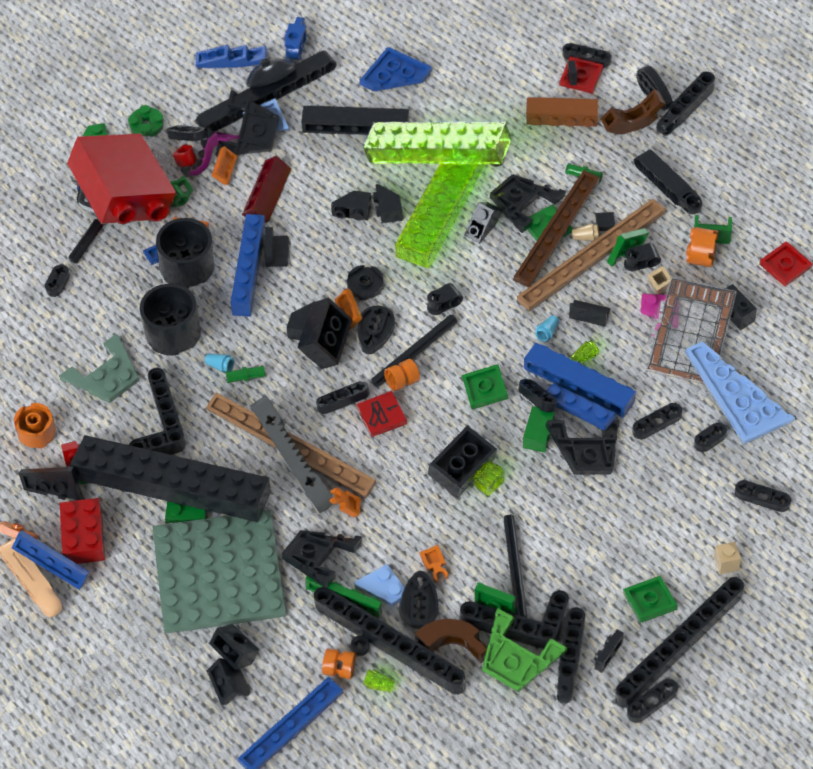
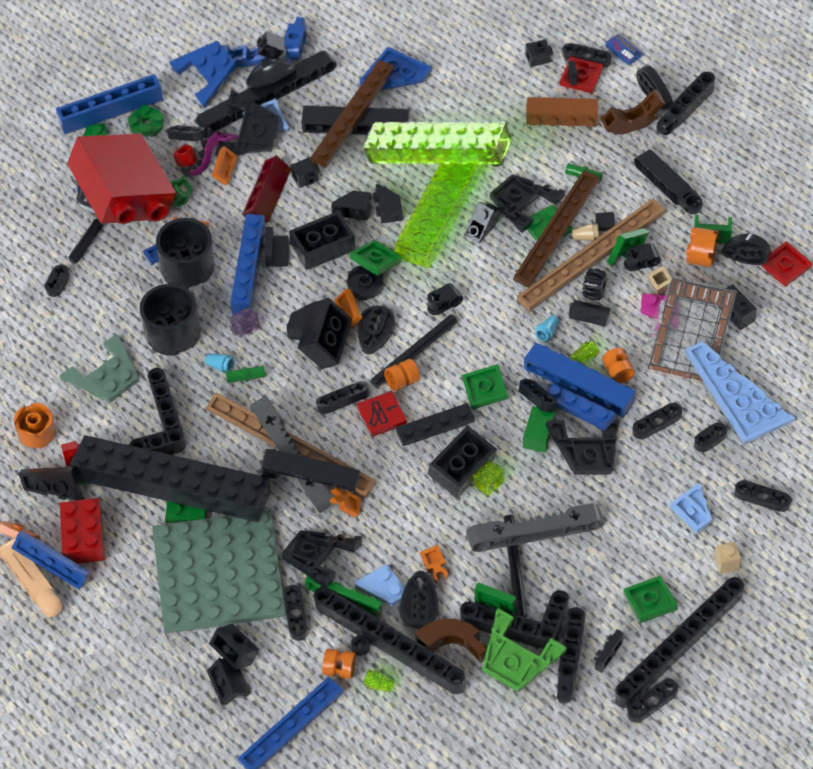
(109, 104): none -> blue brick
(212, 63): none -> blue wing
(244, 322): none -> clear purple brick
(270, 45): none -> black brick
(301, 619): none -> black beam
(305, 172): none -> black brick
(308, 469): none -> black beam
(322, 240): none -> black brick
(352, 113): none -> reddish brown plate
(375, 257): none -> green plate
(435, 424): none -> black plate
(485, 537): none -> dark grey gear
(538, 53): none -> black brick
(594, 284): none -> black gear
(618, 365): none -> orange wheel
(623, 49): none -> blue tile
(693, 509): none -> light blue wing
(747, 249): none -> black piece

